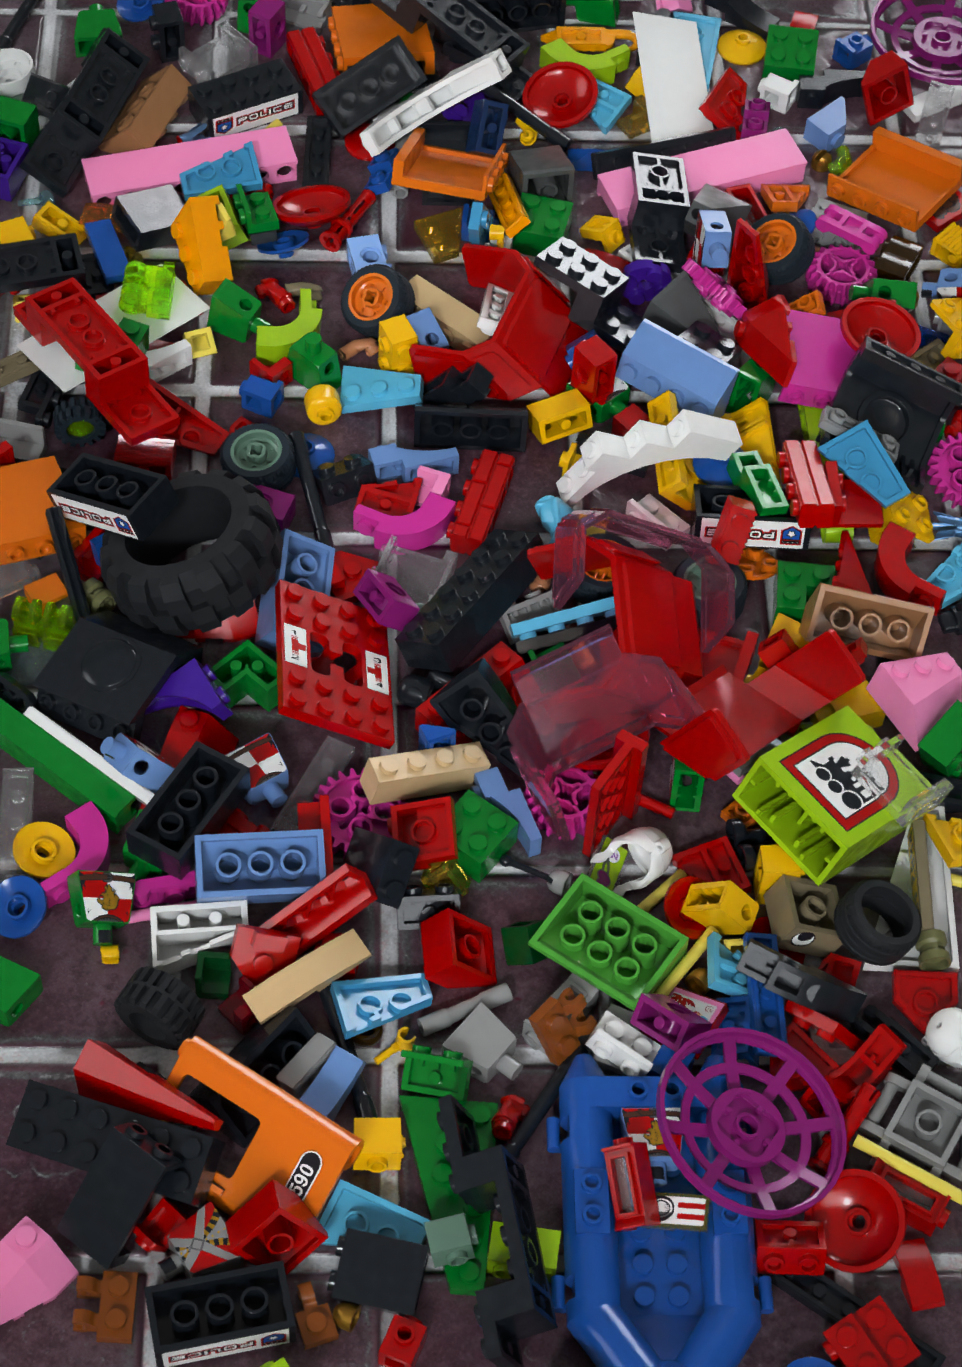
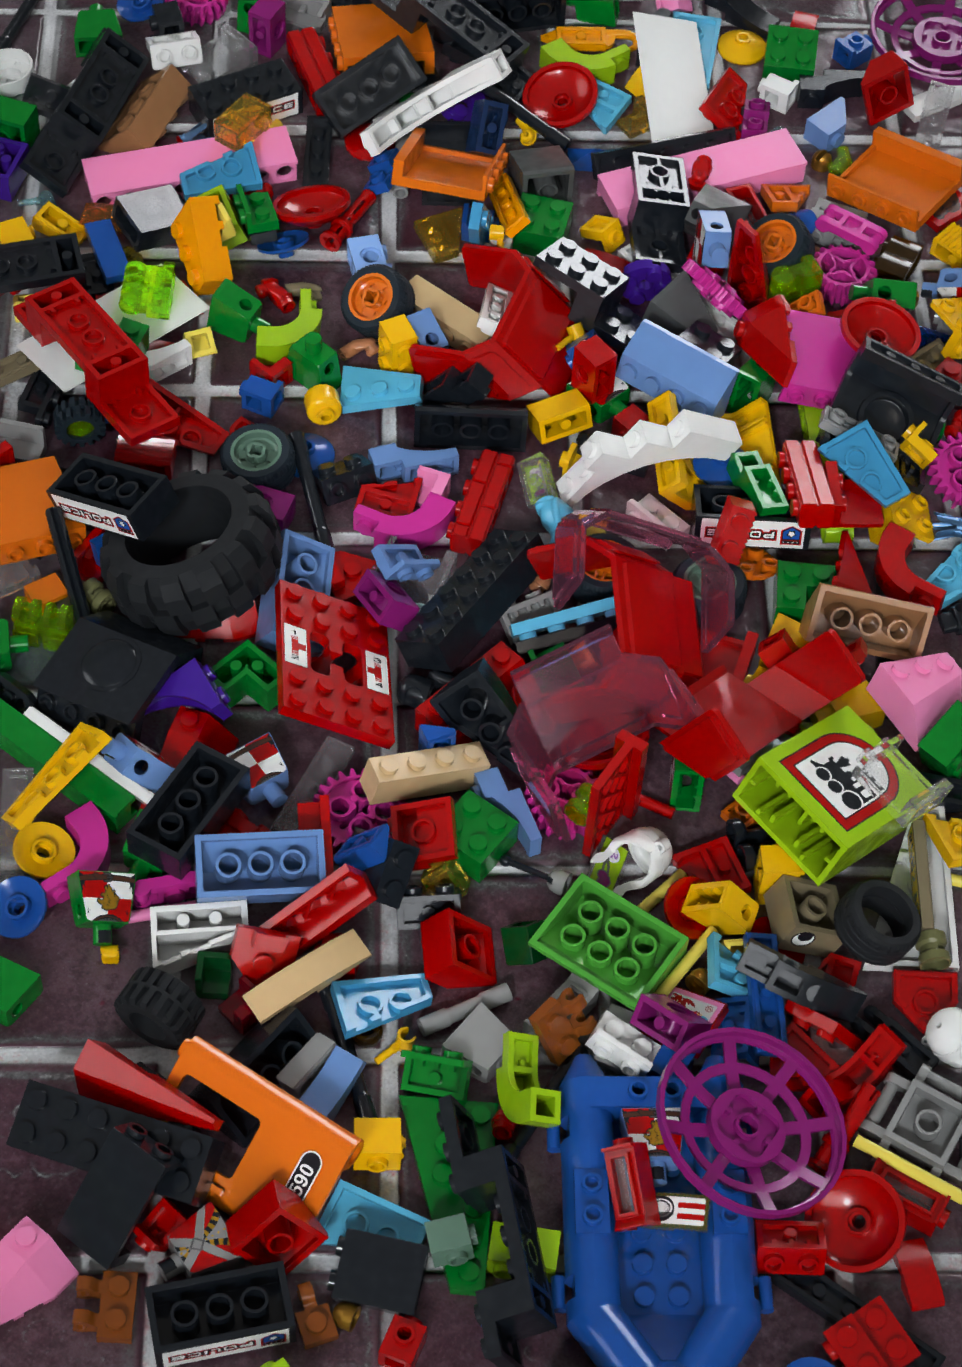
(60, 769): none -> yellow wing
(174, 49): none -> white bracket
(242, 122): none -> clear yellow brick
(365, 848): none -> blue slope
(403, 562): none -> medium blue bracket
(519, 1086): none -> lime arch
(536, 478): none -> clear slope
(574, 332): none -> yellow hand
(577, 808): none -> clear neon green wheel
(700, 172): none -> red arm
(797, 279): none -> clear neon green legs
(918, 449): none -> yellow bracket

